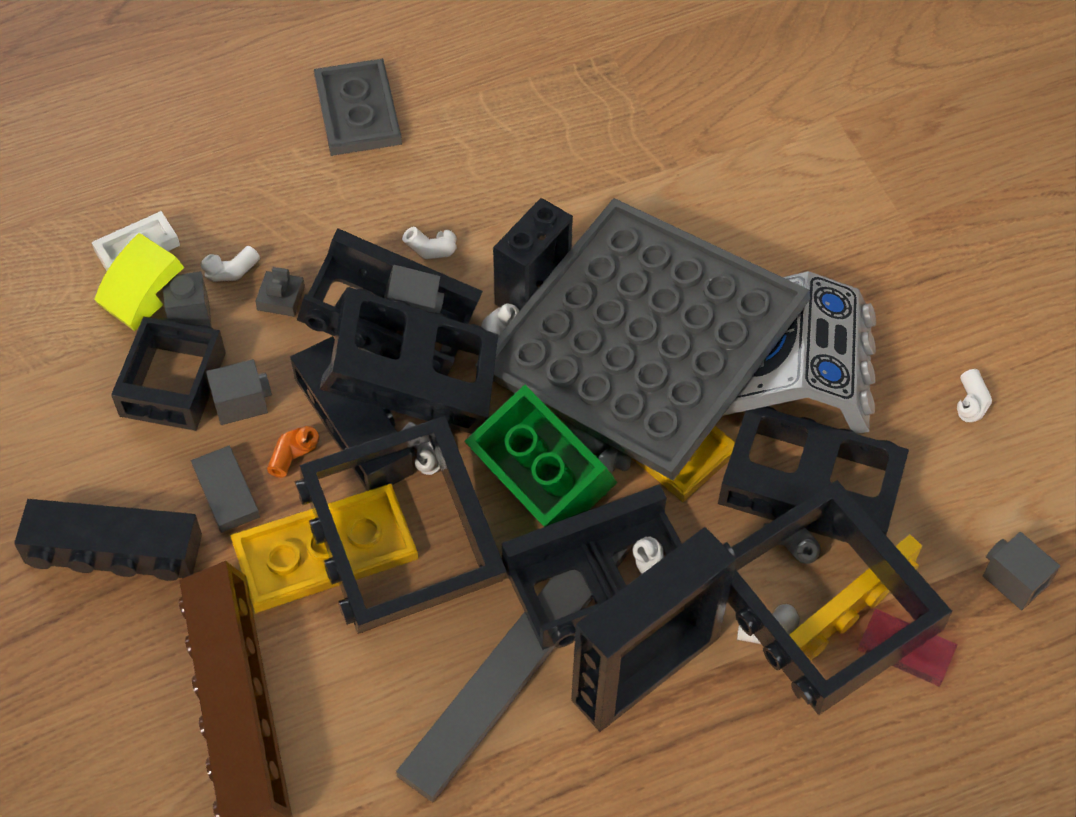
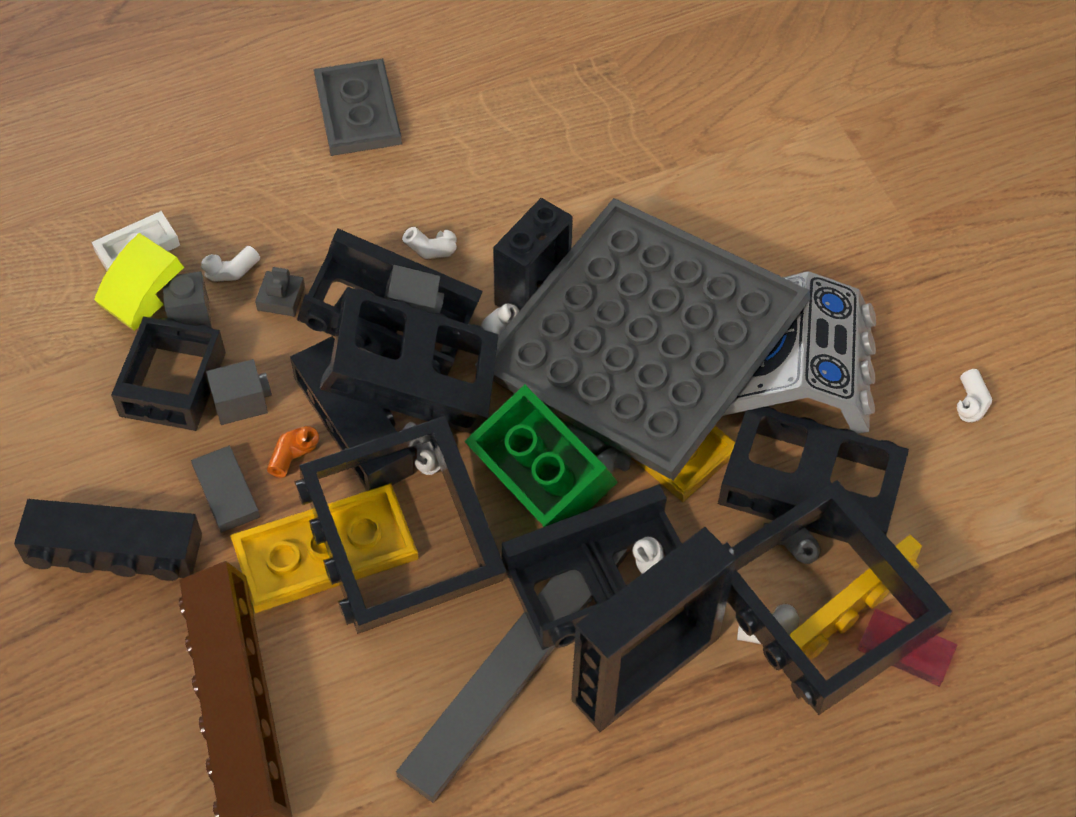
(1020, 569): dark grey brick -> none

